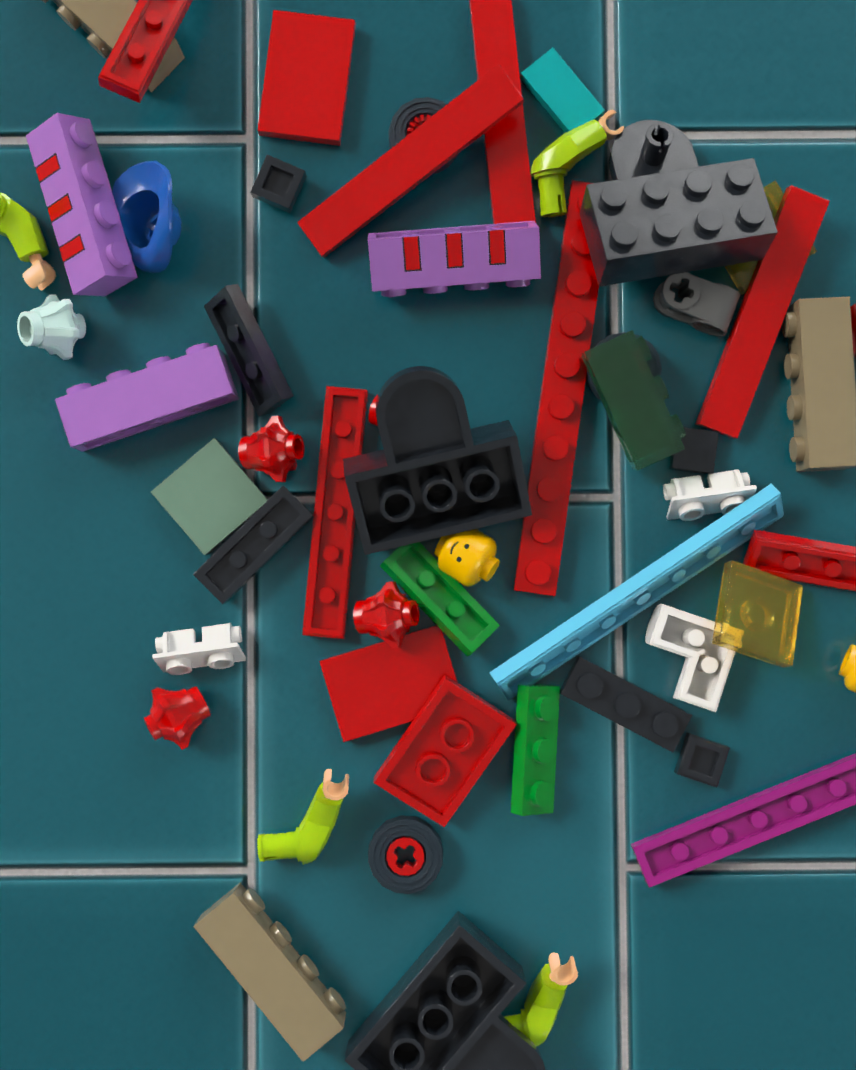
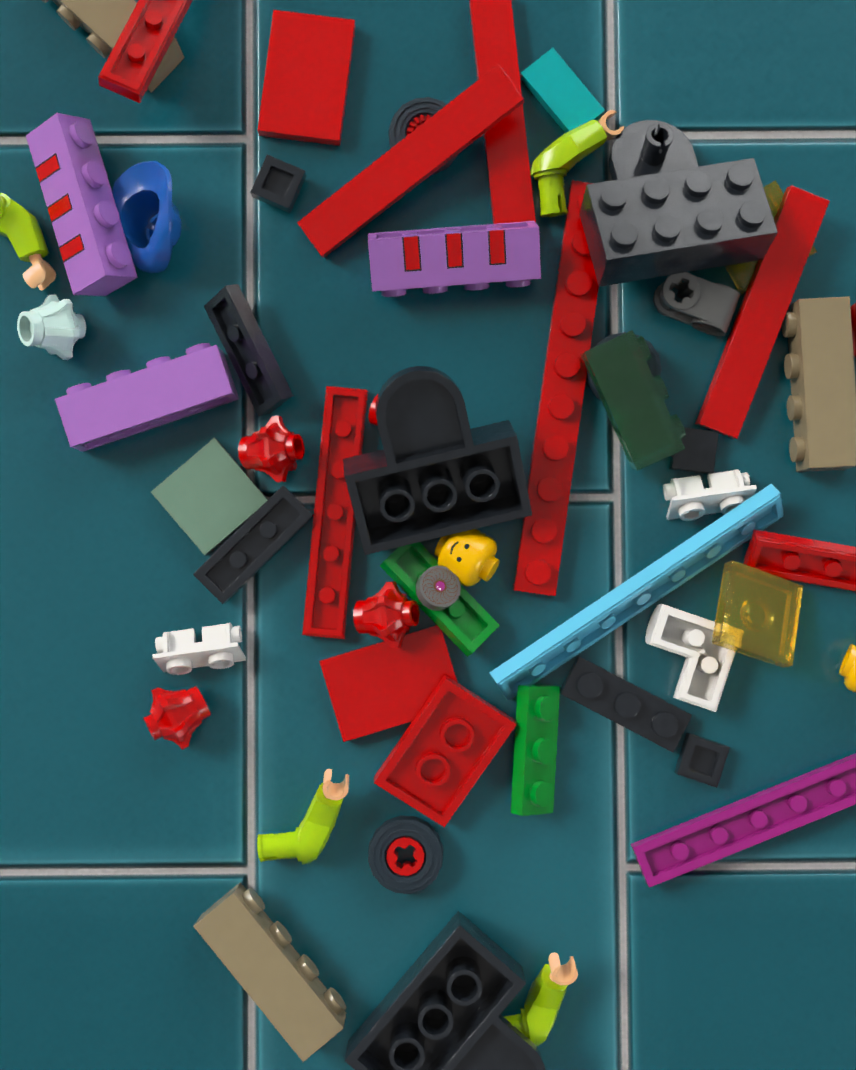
(438, 588): none -> dark grey tile

